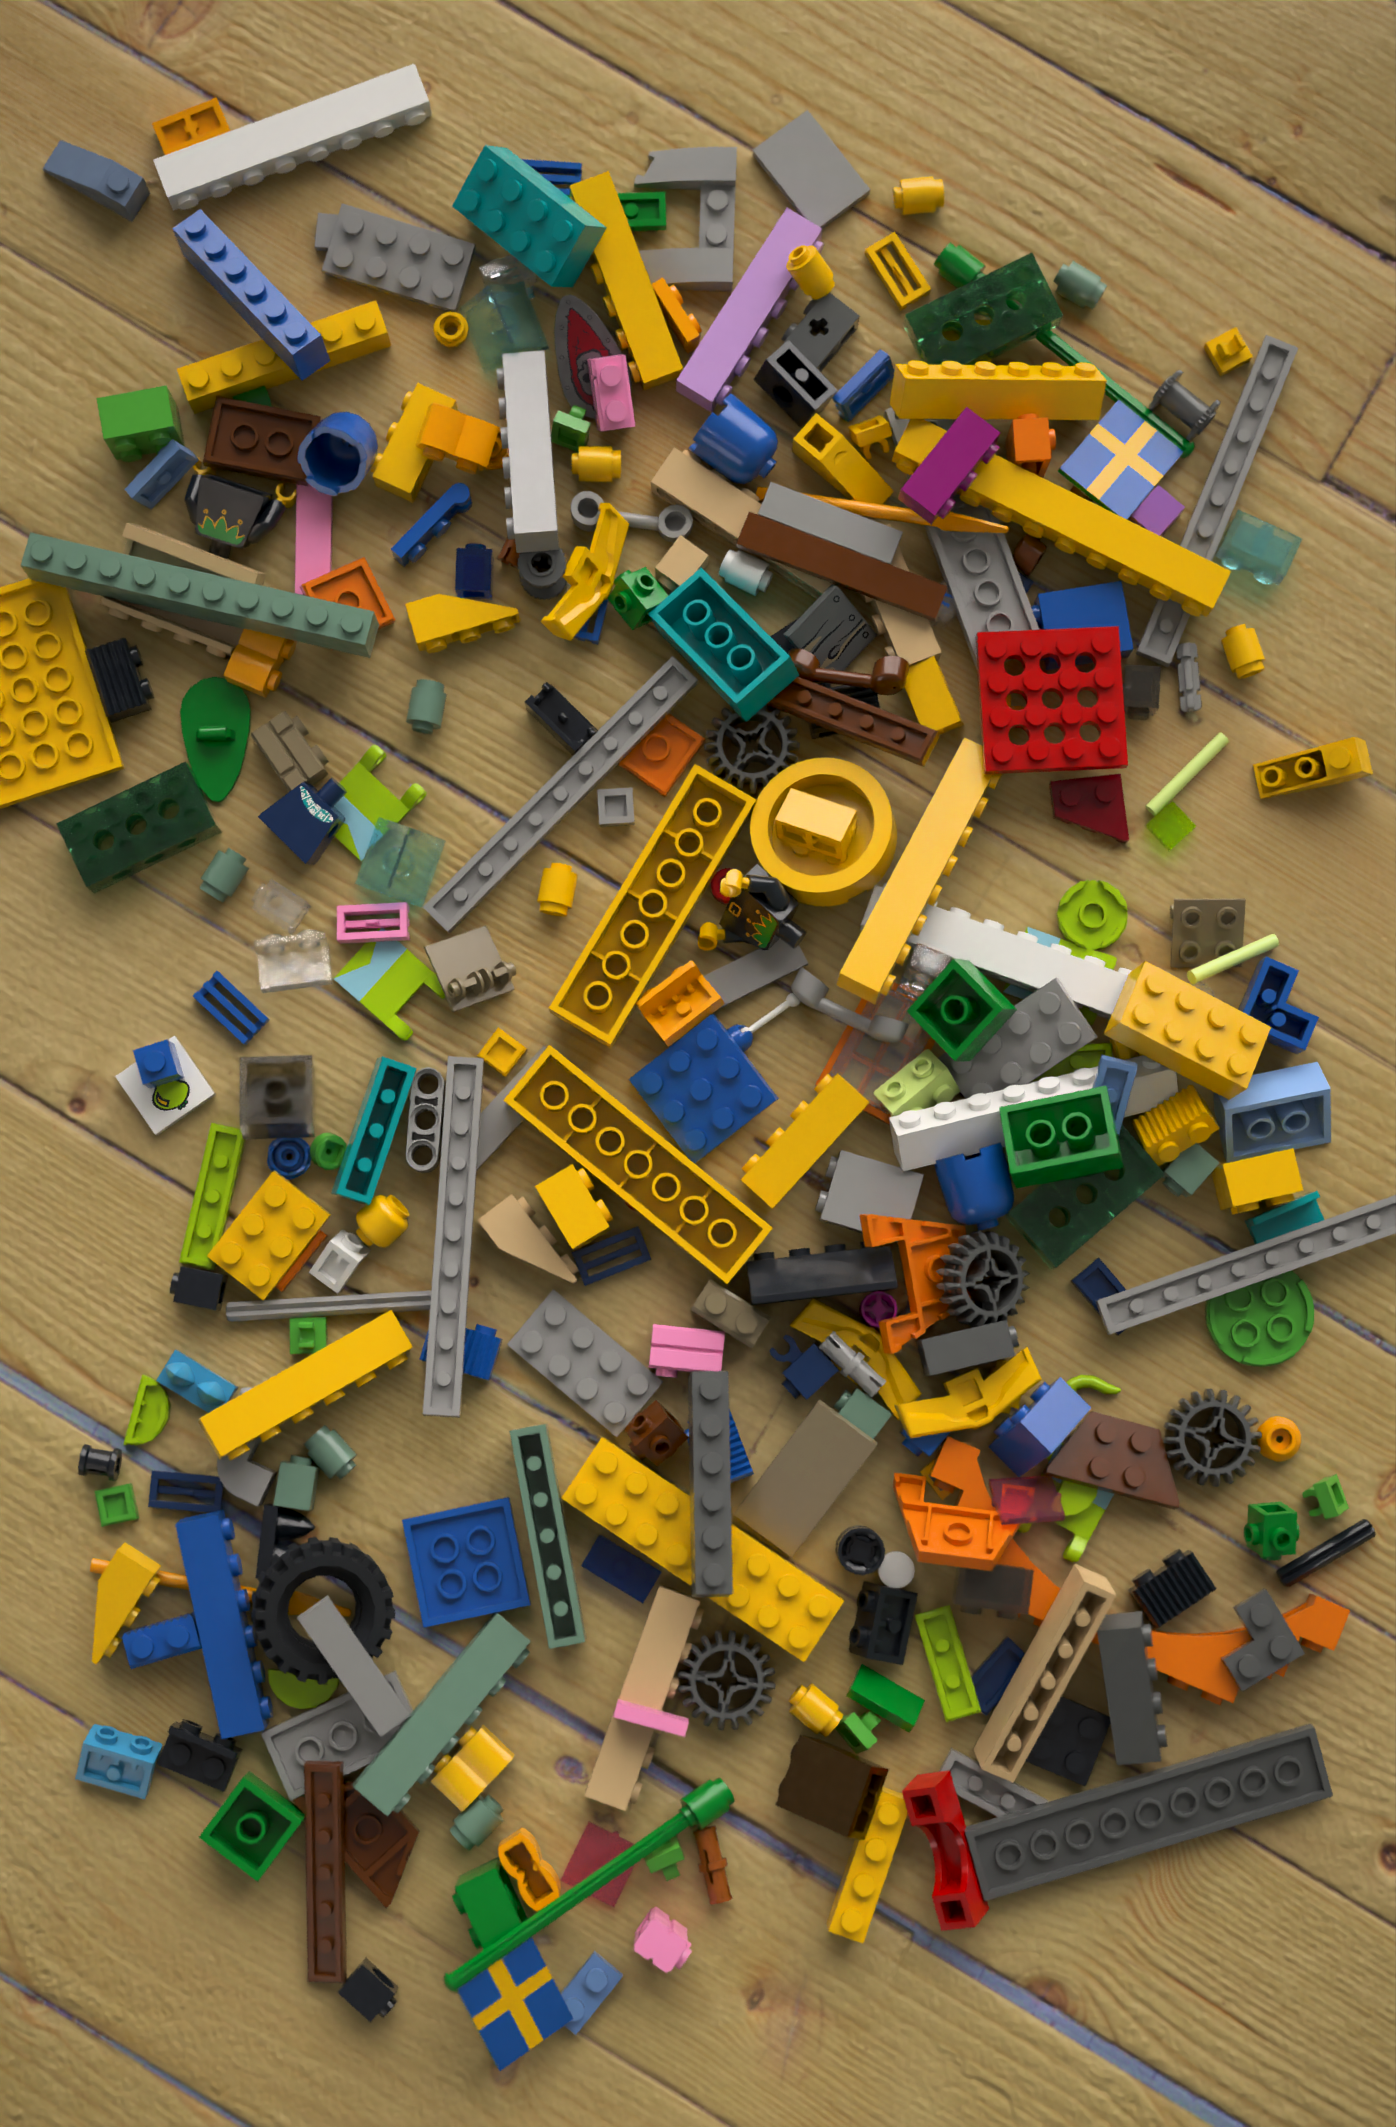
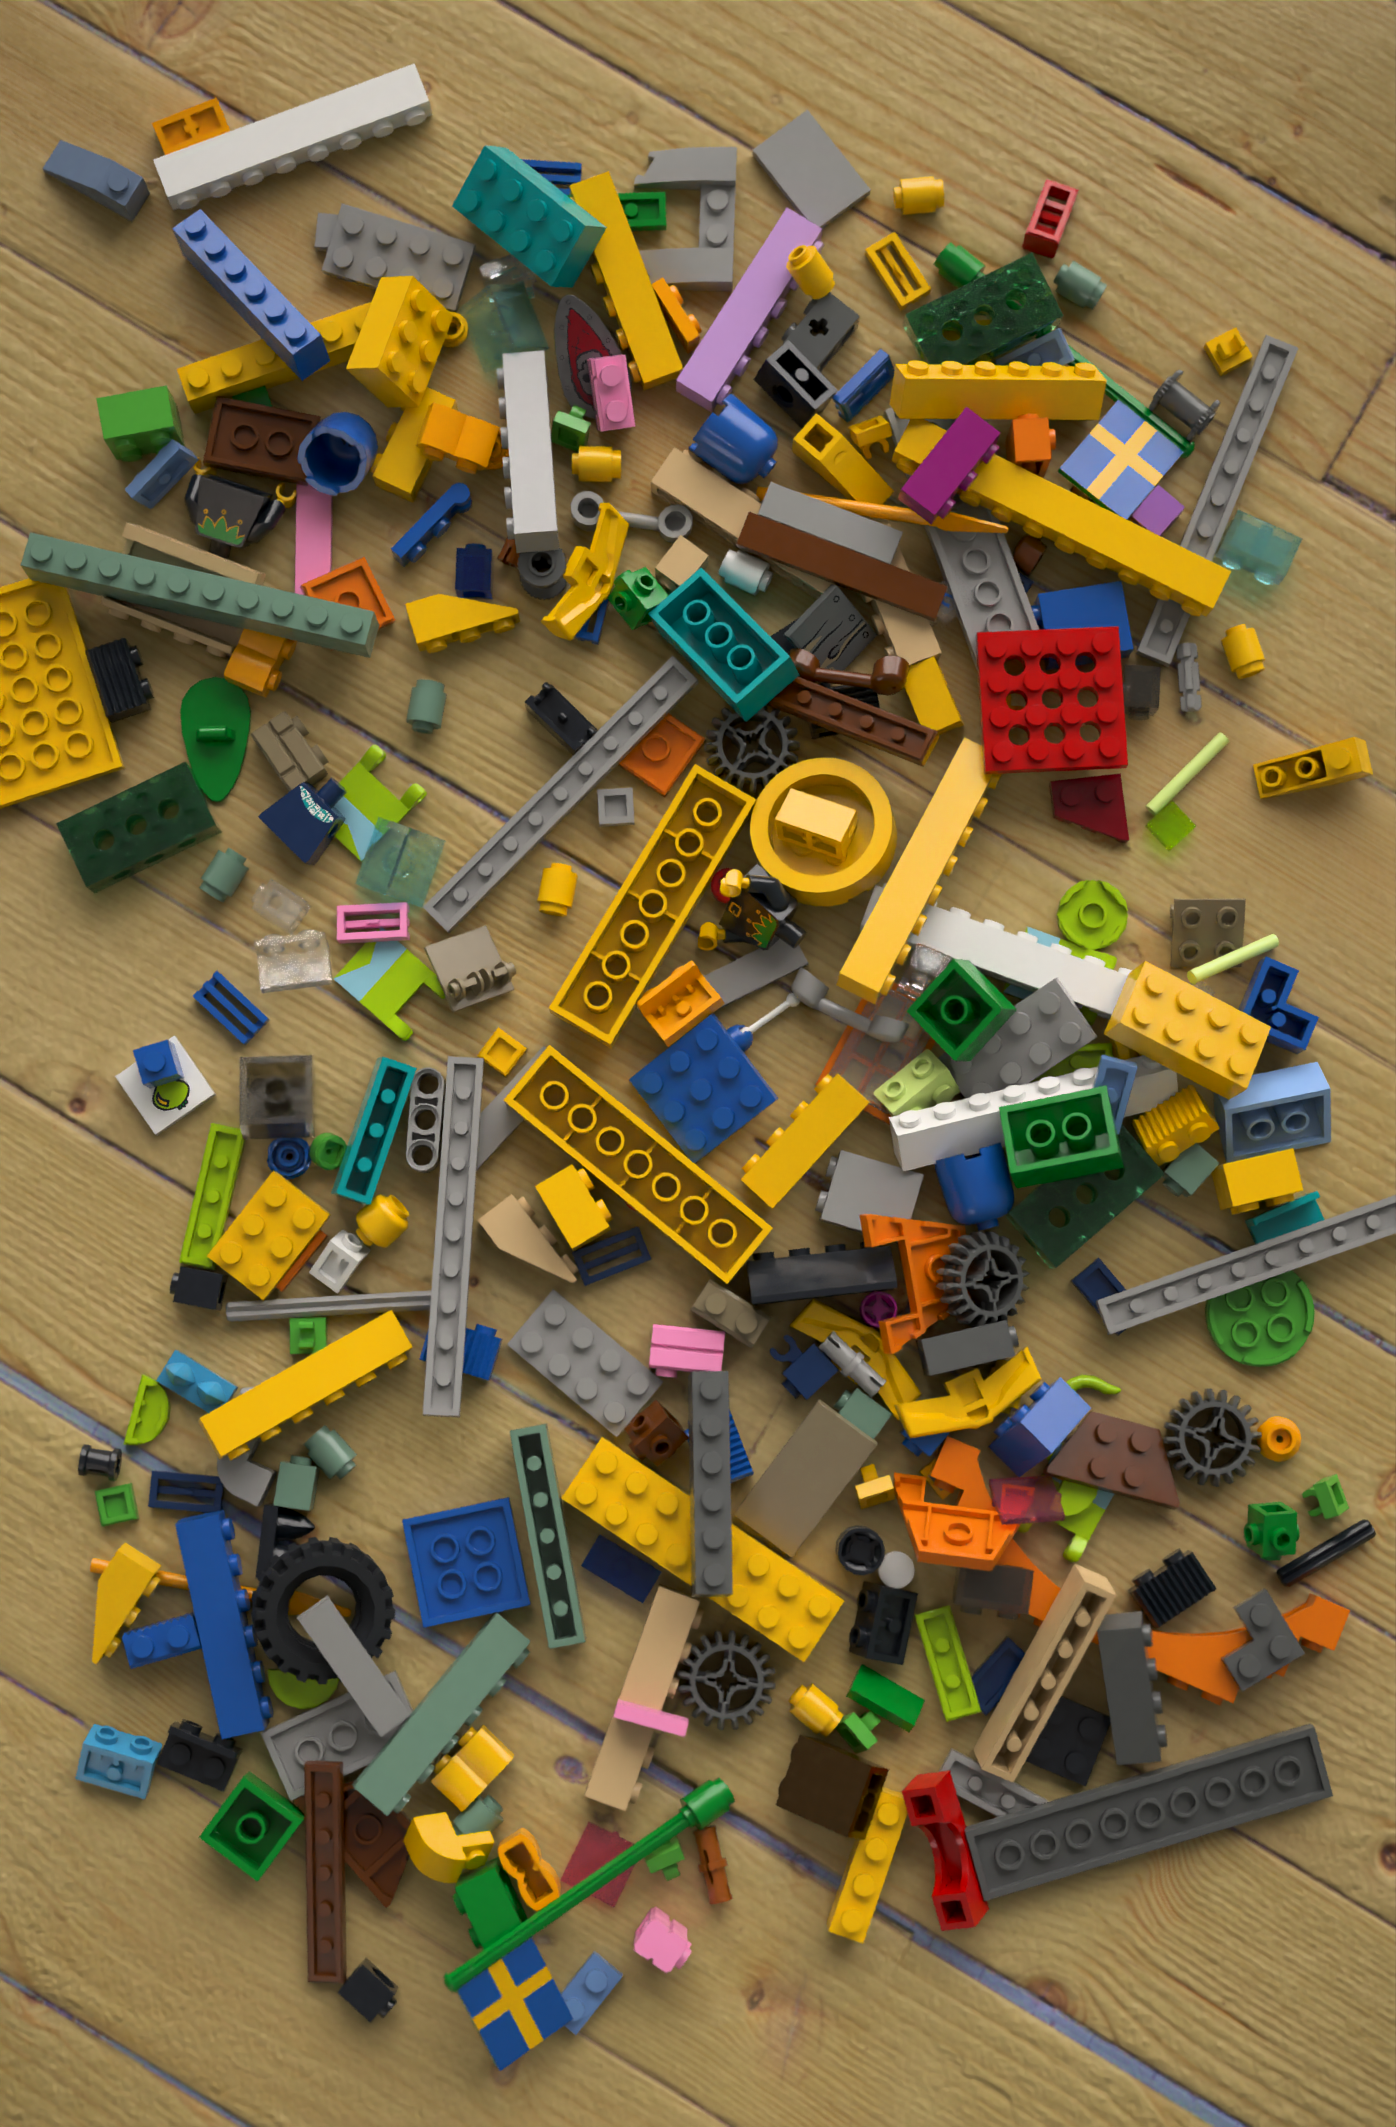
(399, 341): none -> yellow brick
(440, 1852): none -> yellow brick
(874, 1489): none -> yellow tile
(1043, 239): none -> red slope
(1047, 348): none -> medium blue plate

